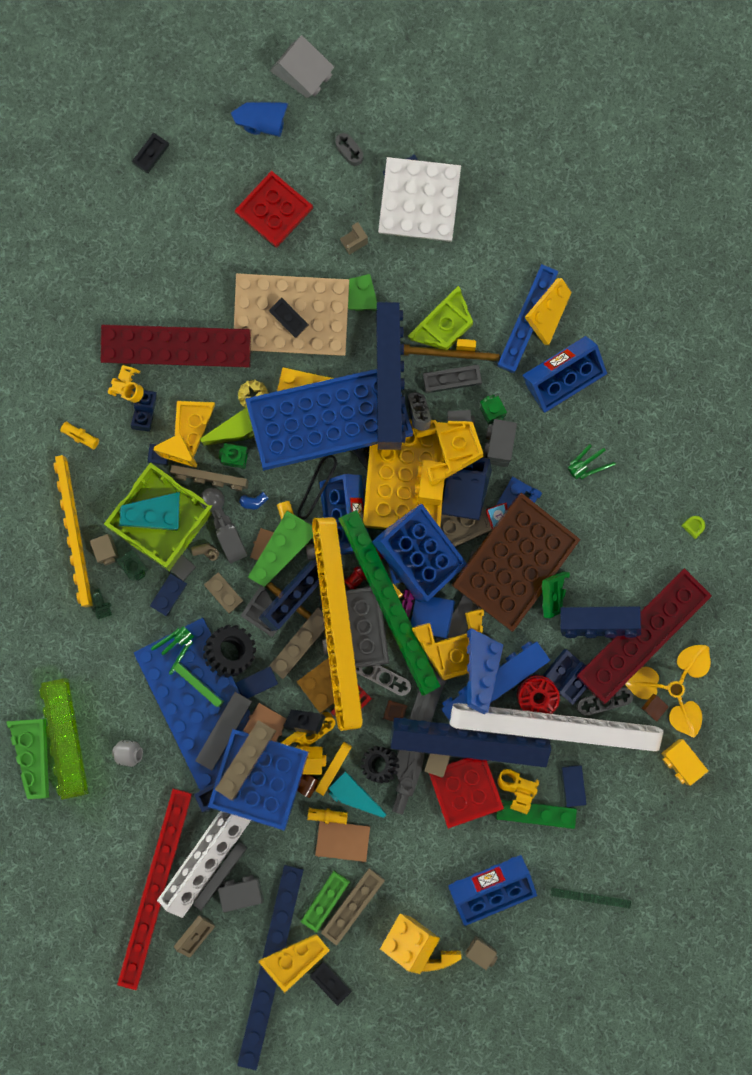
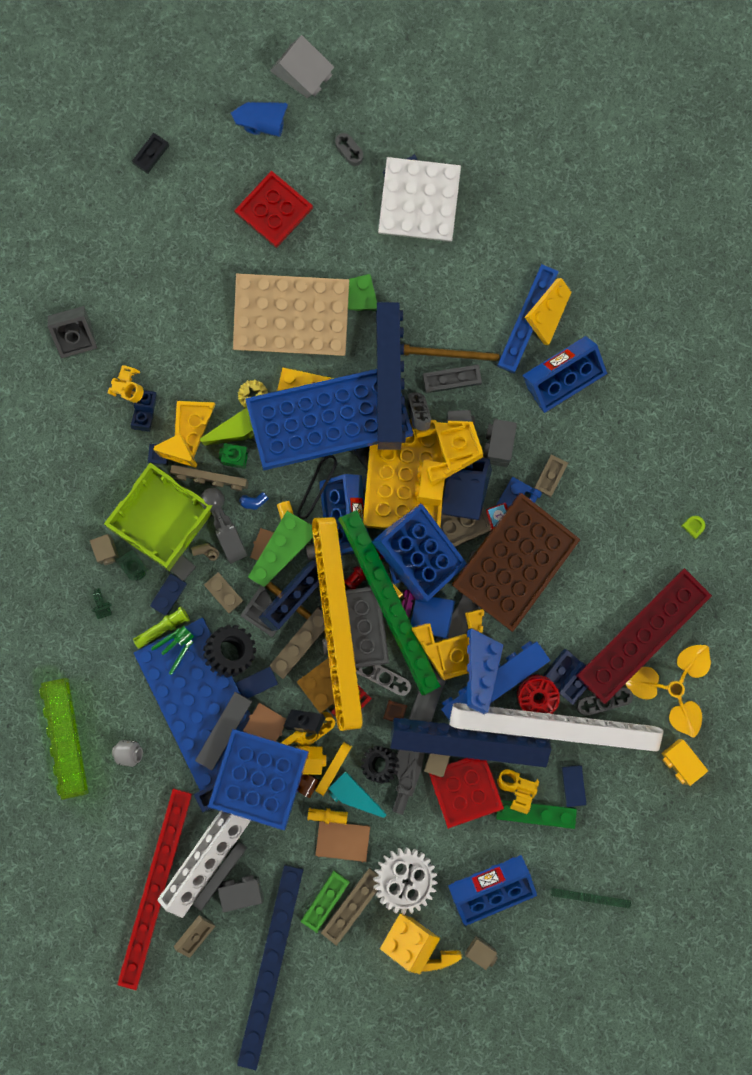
(31, 750): bright green wing -> none
(72, 332): none -> dark grey slope
(74, 539): yellow plate -> none
(79, 435): yellow pin -> none
(152, 513): teal wing -> none
(168, 623): none -> lime pin
(176, 346): dark red plate -> none
(198, 685): bright green tile -> none
(245, 760): dark tan plate -> none
(288, 317): black plate -> none
(294, 961): yellow wing -> none
(330, 983): black plate -> none
(354, 239): dark tan panel -> none
(388, 876): none -> white gear
(444, 323): lime wing -> none
(466, 345): yellow tile -> none
(492, 409): green brick -> none
(551, 475): none -> dark tan plate
(553, 594): green wing -> none
(578, 469): green plant -> none
(601, 621): dark blue brick -> none
(655, 707): reddish brown tile -> none

